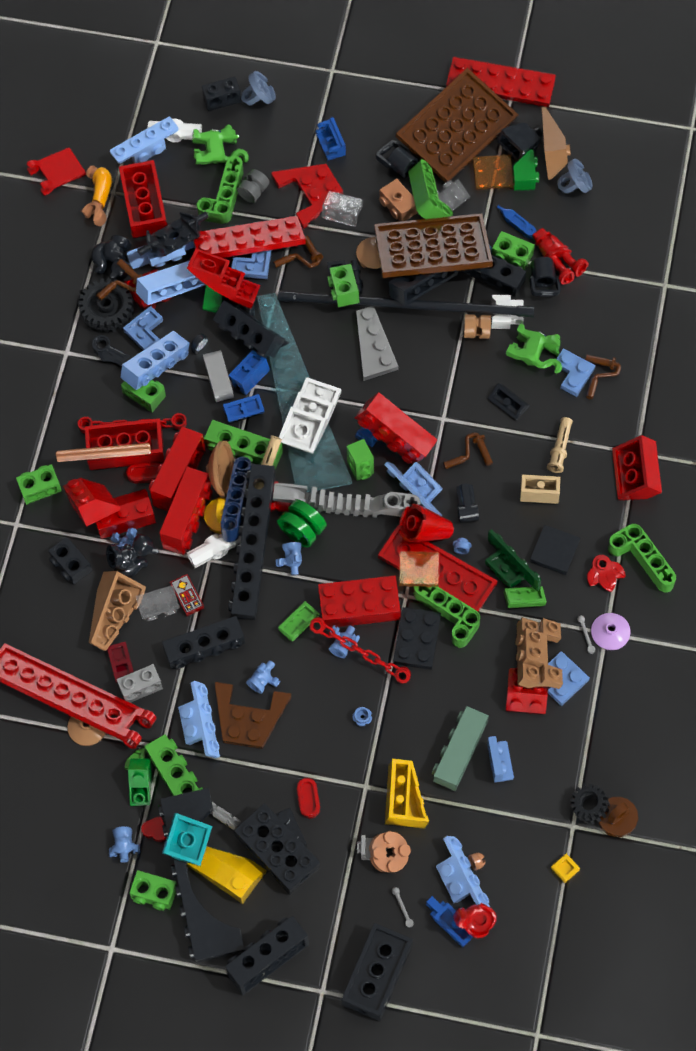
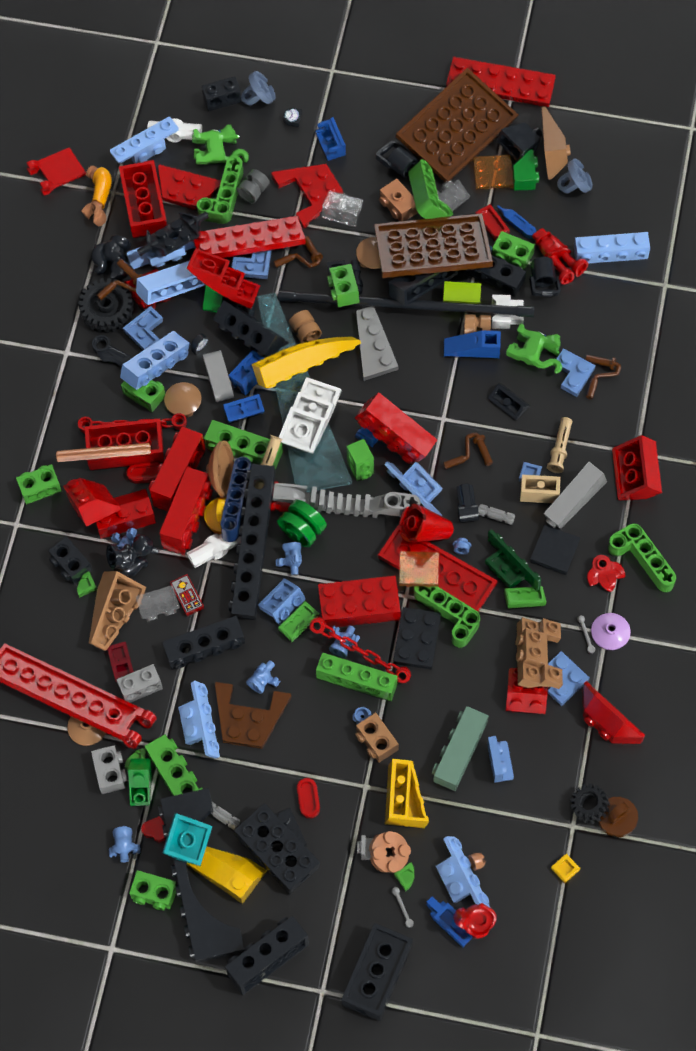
(86, 585): none -> bright green tile
(105, 770): none -> light grey brick
(183, 399): none -> medium nougat dish
(185, 187): none -> red wing
(282, 601): none -> medium blue bracket
(292, 116): none -> tile
(299, 358): none -> yellow slope
(304, 325): none -> medium nougat wheel
(356, 676): none -> bright green brick
(380, 736): none -> medium nougat brick
(405, 876): none -> bright green tile
(462, 292): none -> lime brick
(475, 344): none -> blue slope
(493, 222): none -> red tile
(496, 514): none -> light grey axle
(530, 469): none -> medium blue tile
(575, 495): none -> light grey slope
(607, 719): none -> red wedge
(612, 247): none -> light blue brick

